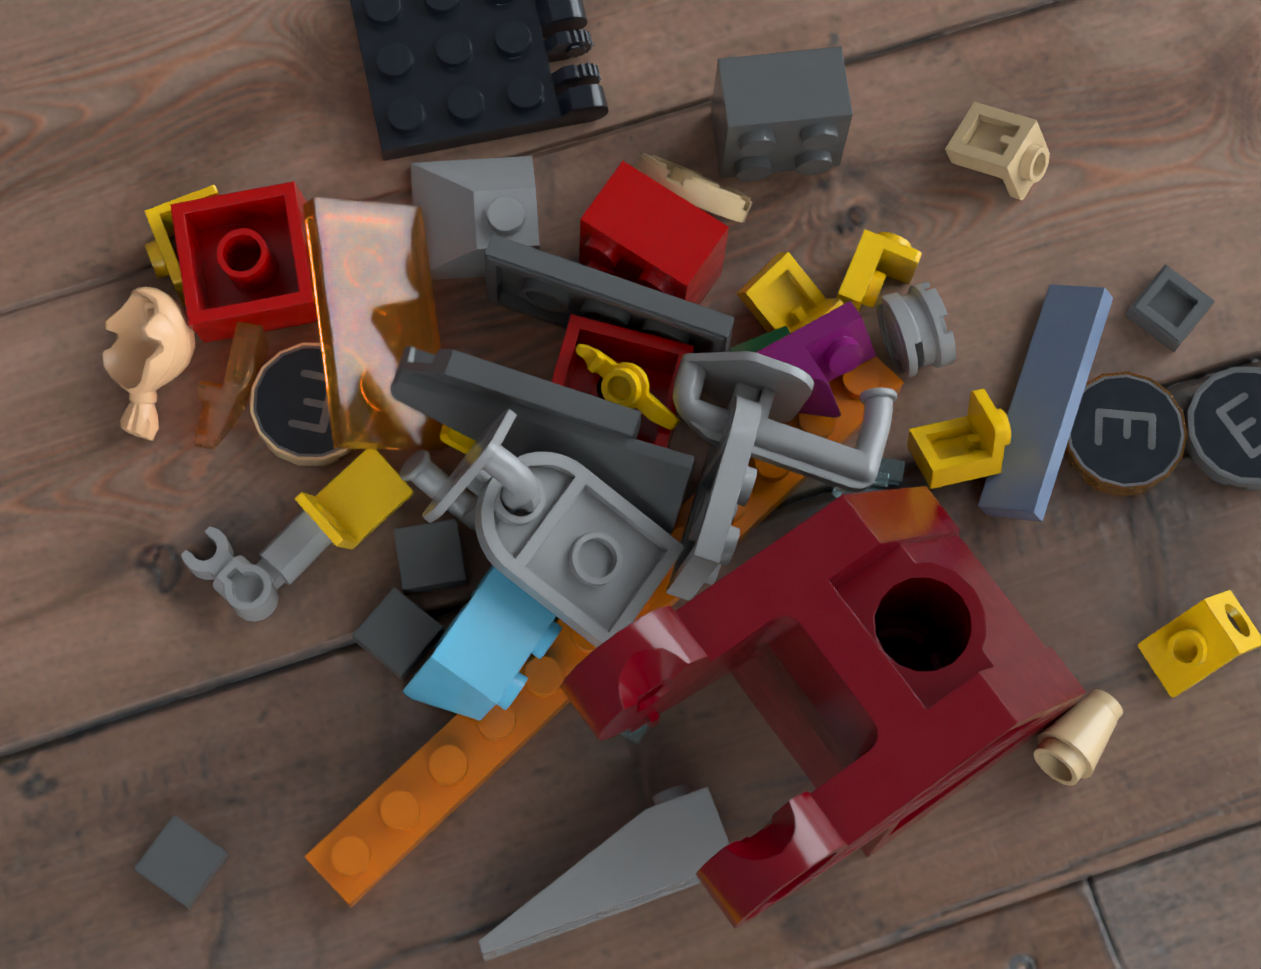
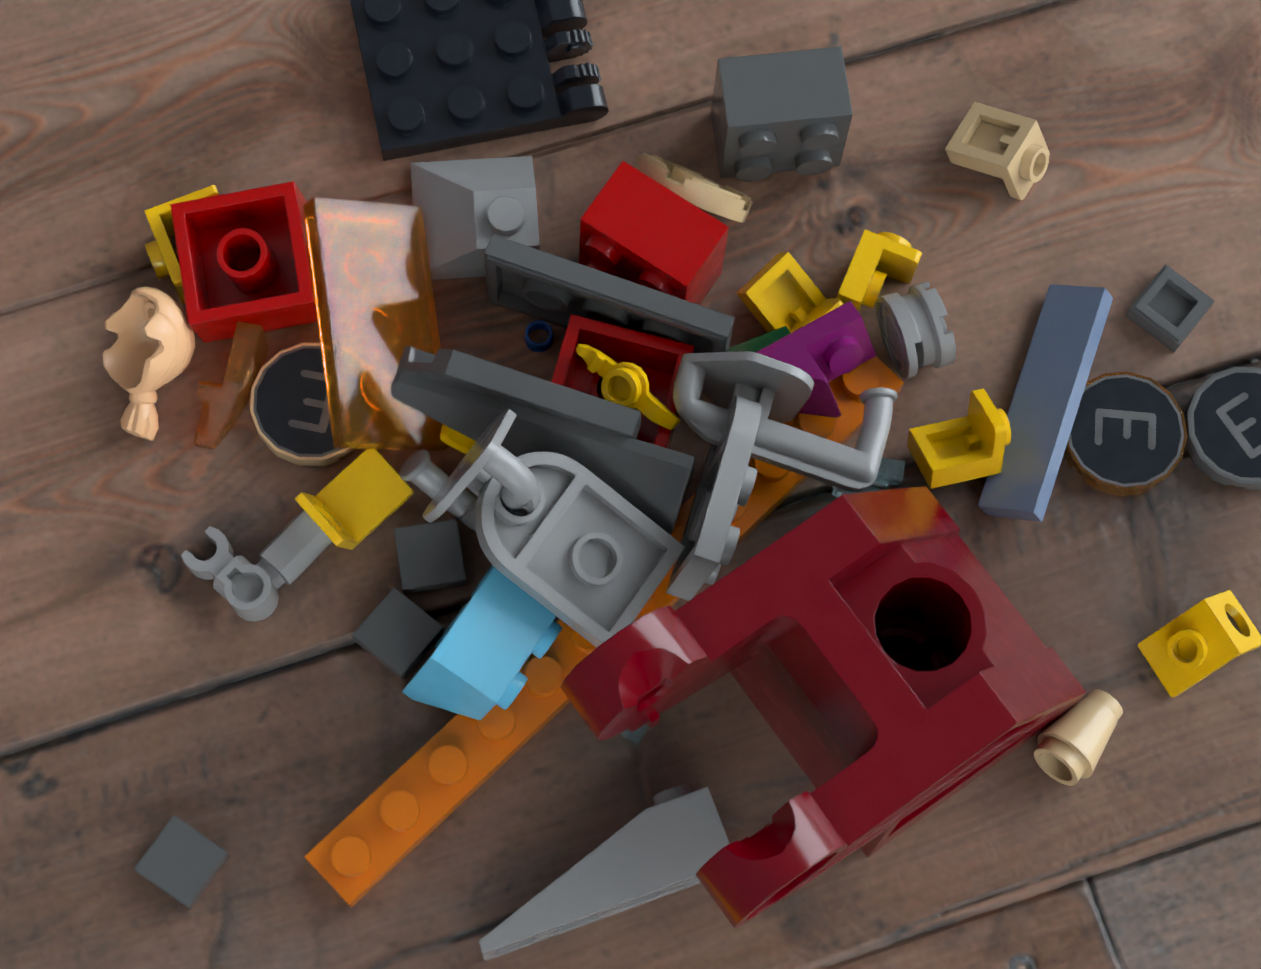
(538, 347): none -> blue piece

